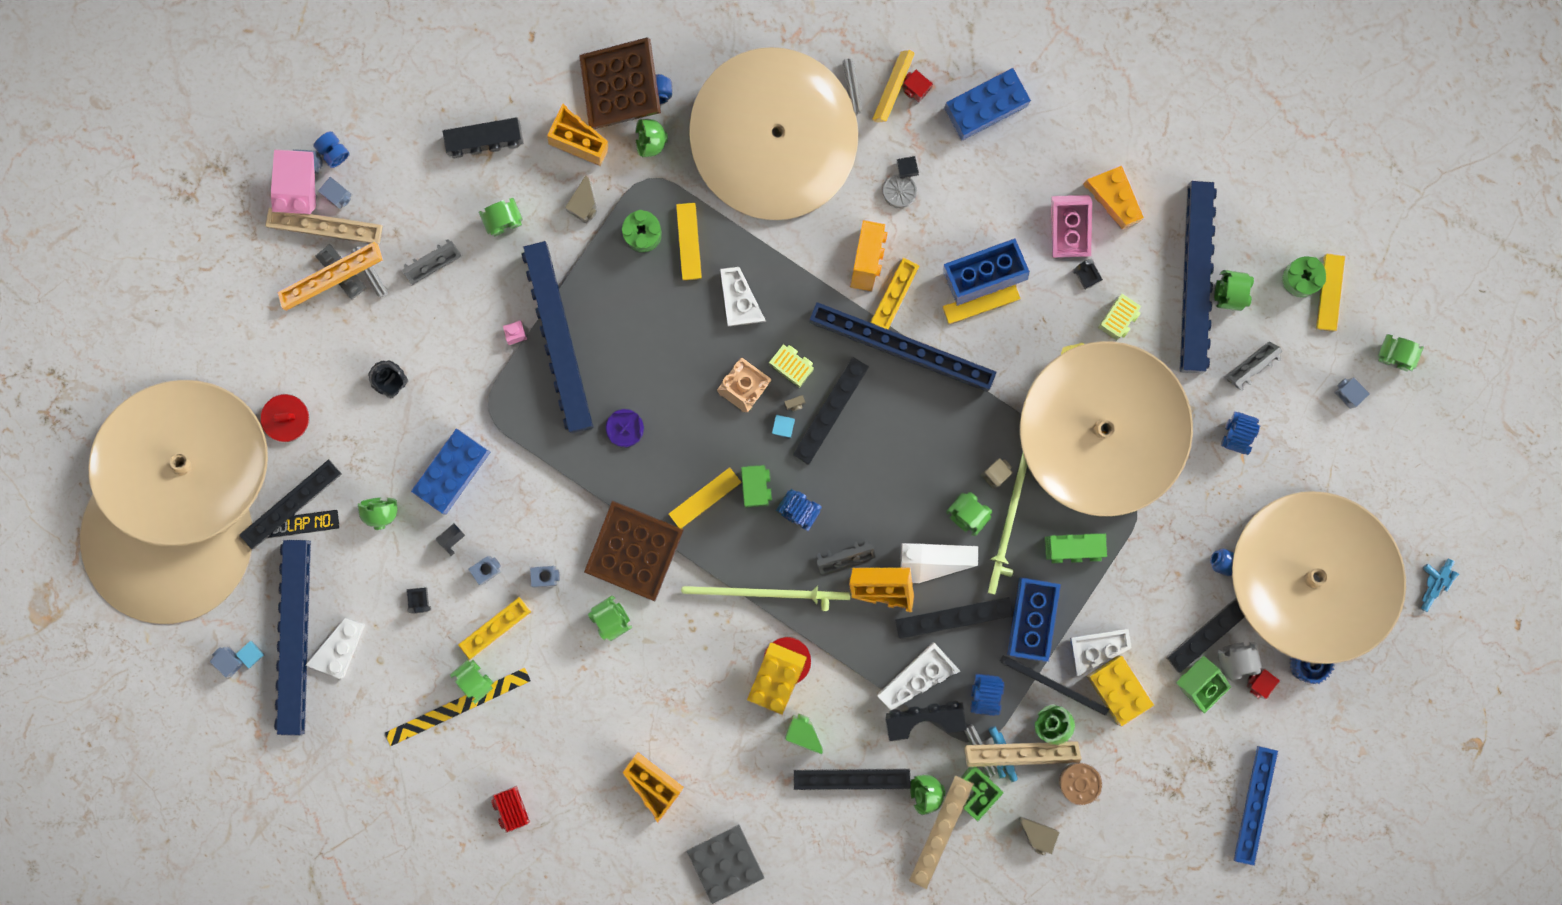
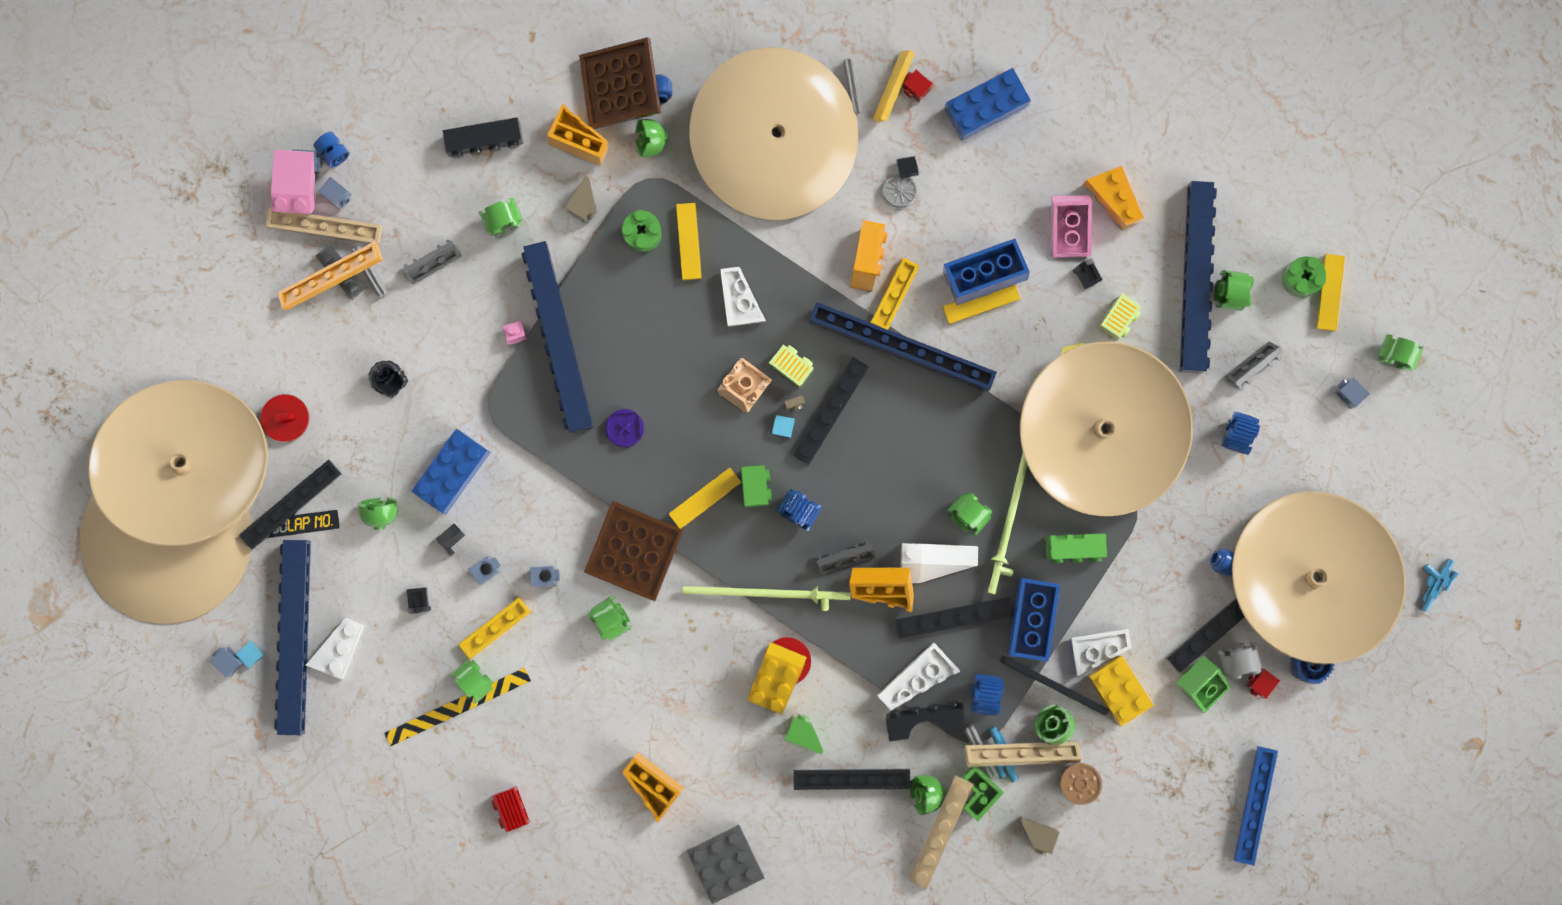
(997, 473): dark tan slope -> none

